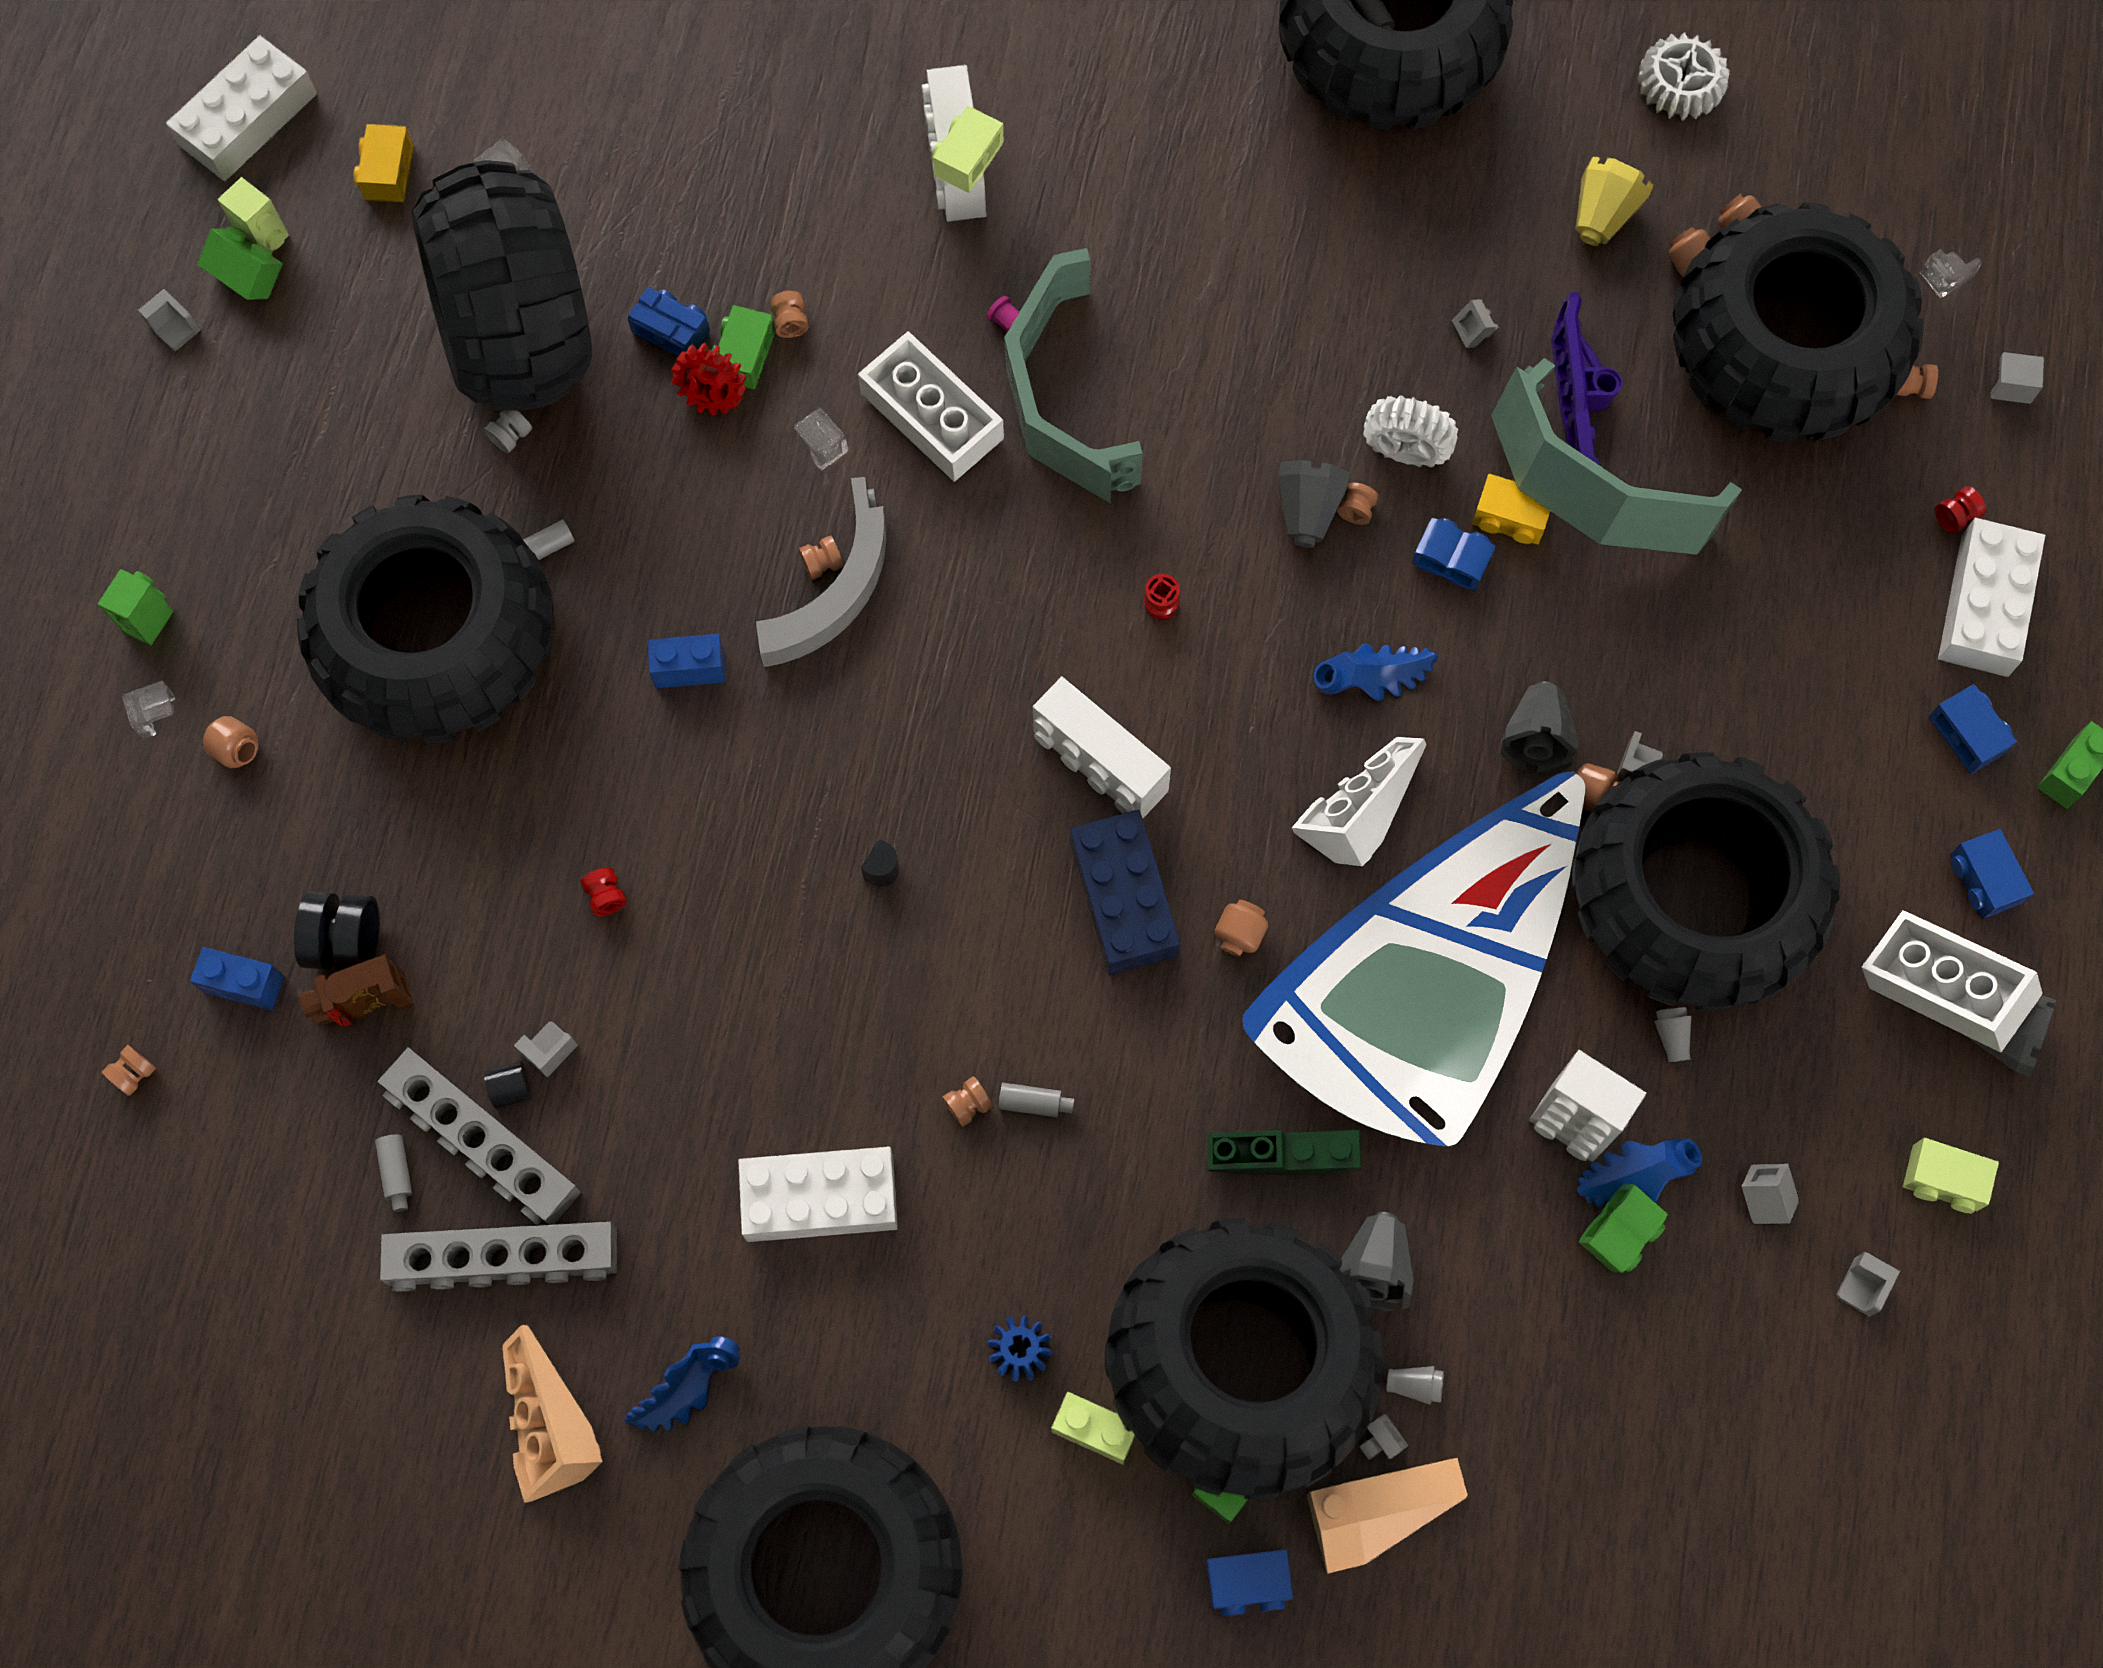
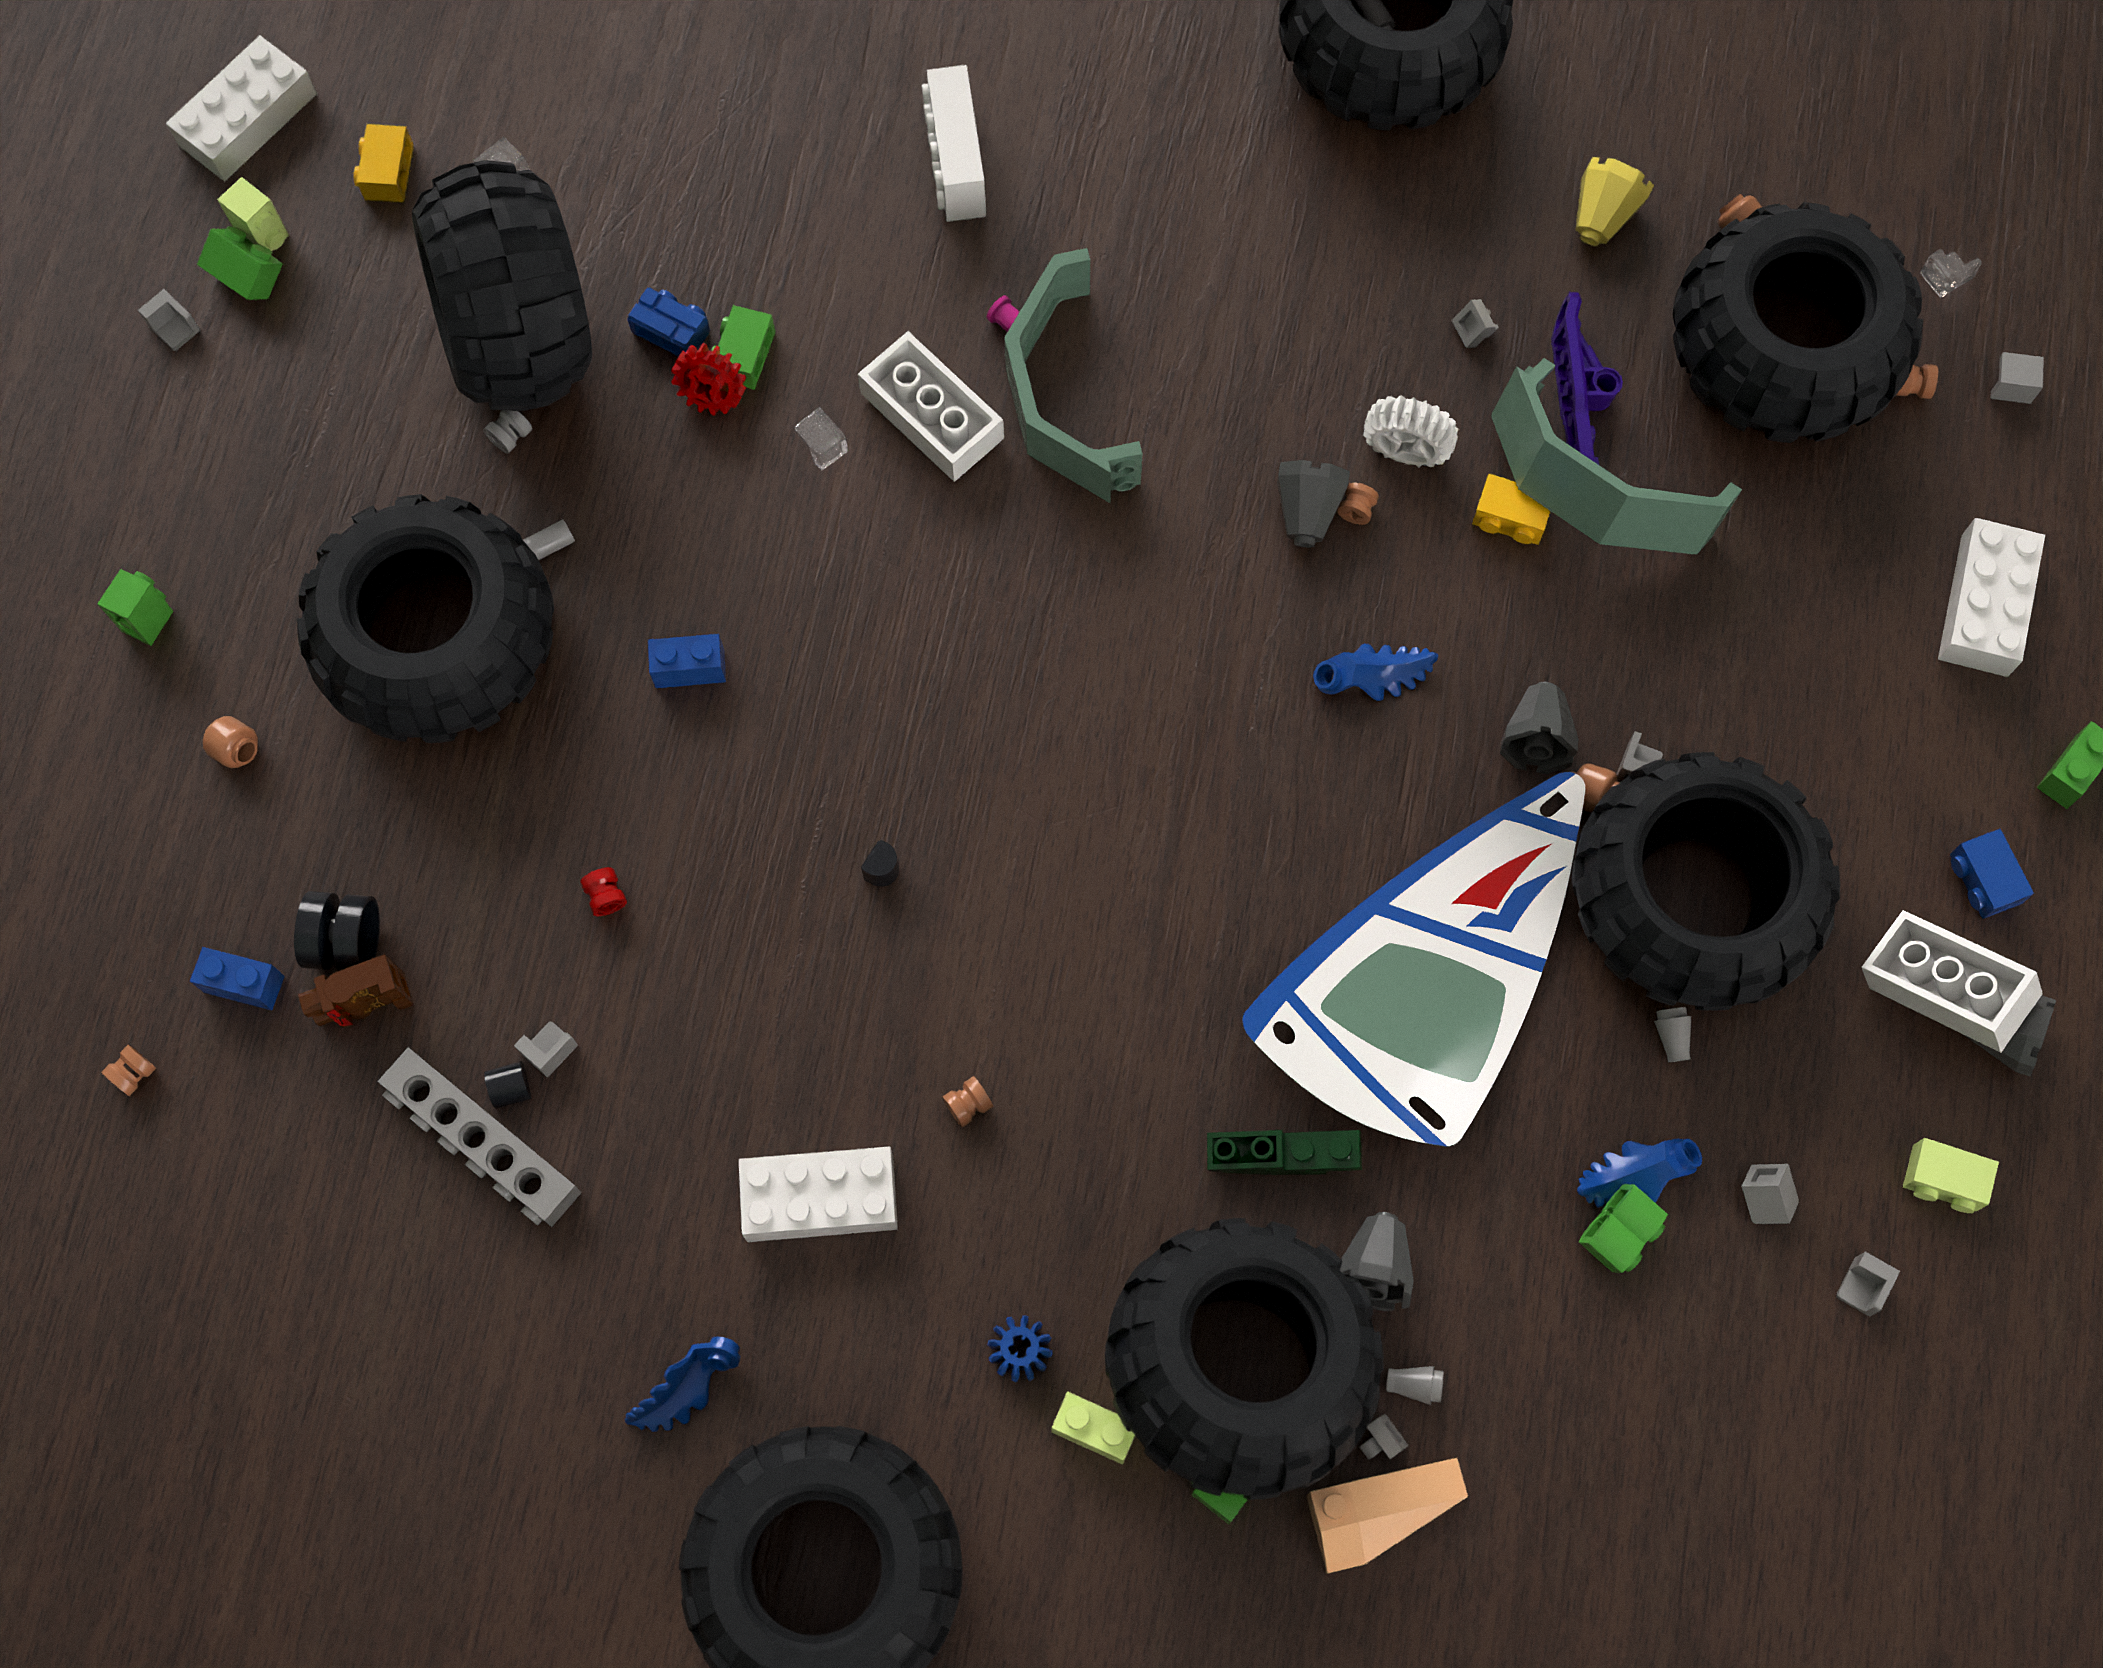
(147, 706): clear panel -> none
(394, 1171): light grey cylinder -> none
(402, 1250): light grey brick -> none
(552, 1431): light nougat wedge -> none
(788, 310): nougat wheel -> none
(820, 558): nougat wheel -> none
(831, 612): light grey arch -> none
(967, 149): yellowish green brick -> none
(1033, 1100): light grey cylinder -> none
(1100, 749): white brick -> none
(1124, 892): dark blue brick -> none
(1161, 605): red wheel -> none
(1241, 928): nougat head -> none
(1249, 1581): blue brick -> none
(1360, 813): white wedge -> none
(1453, 553): blue brick -> none
(1586, 1107): white brick -> none
(1686, 247): nougat head -> none
(1704, 78): white gear -> none
(1956, 512): red wheel -> none
(1973, 728): blue brick -> none

